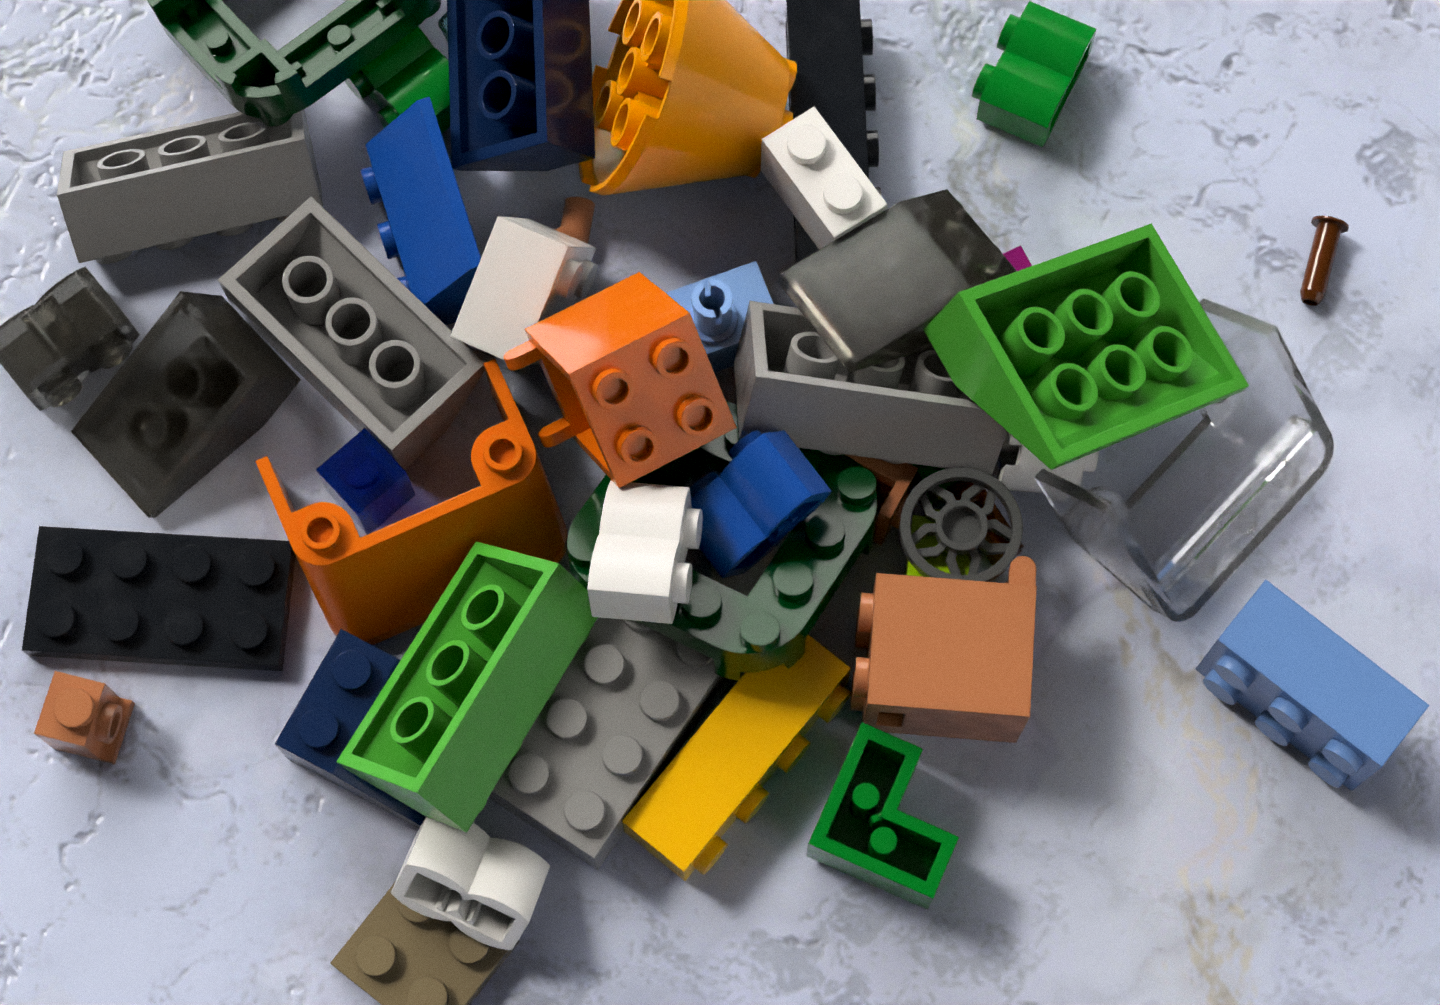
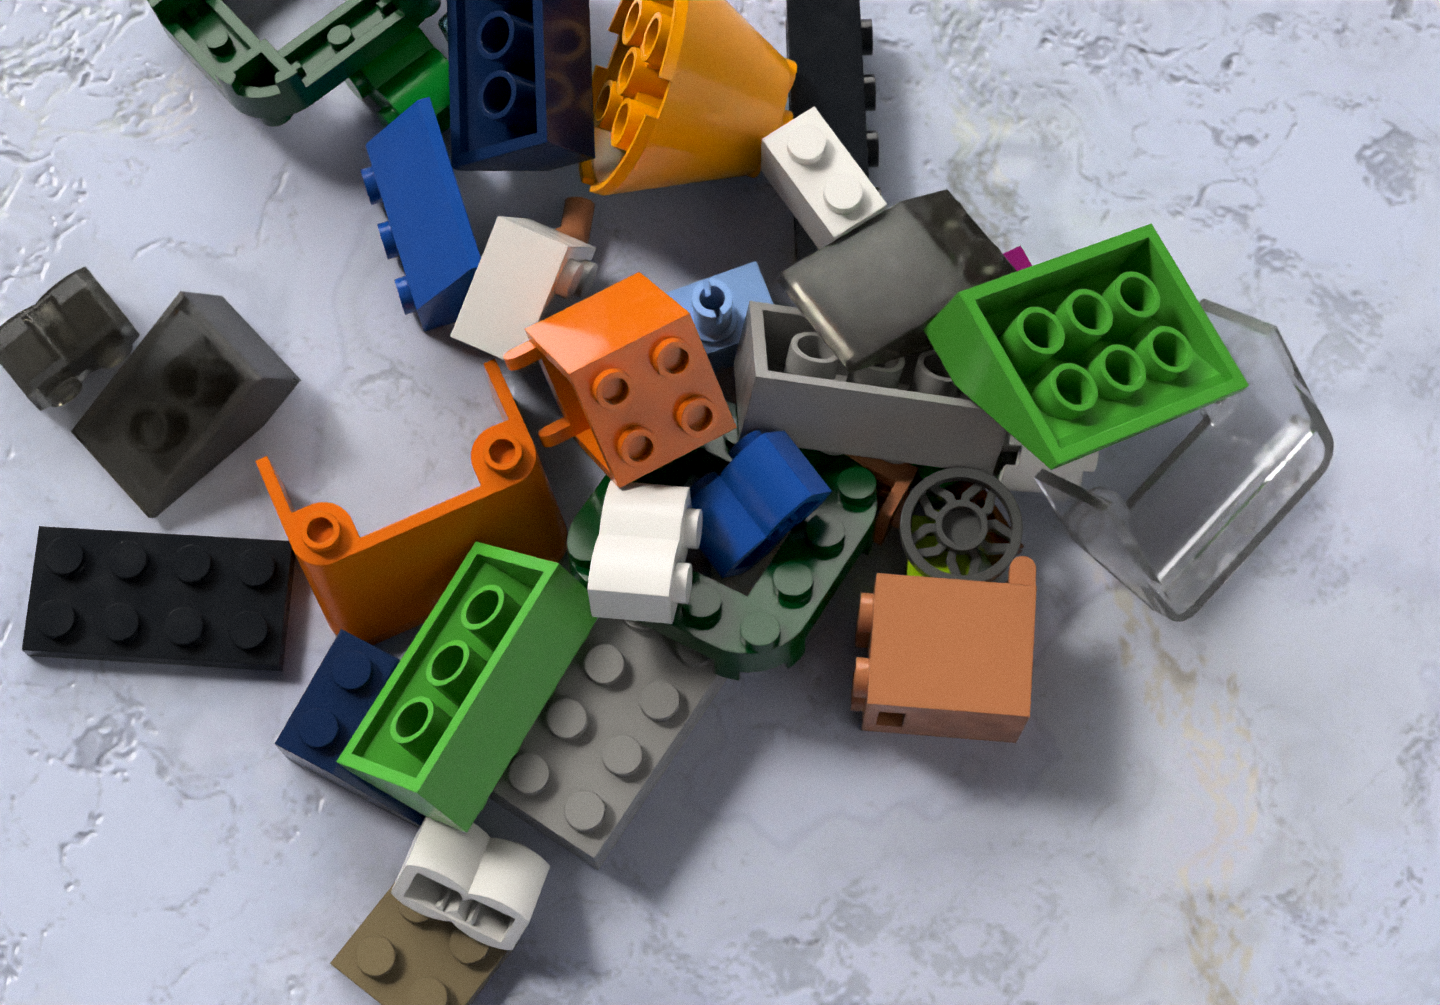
(83, 718): nougat brick -> none
(184, 184): light grey slope -> none
(354, 332): light grey slope -> none
(366, 481): clear blue brick -> none
(733, 756): yellow brick -> none
(867, 833): green brick -> none
(1034, 72): green brick -> none
(1310, 688): medium blue brick -> none
(1321, 258): reddish brown piece -> none

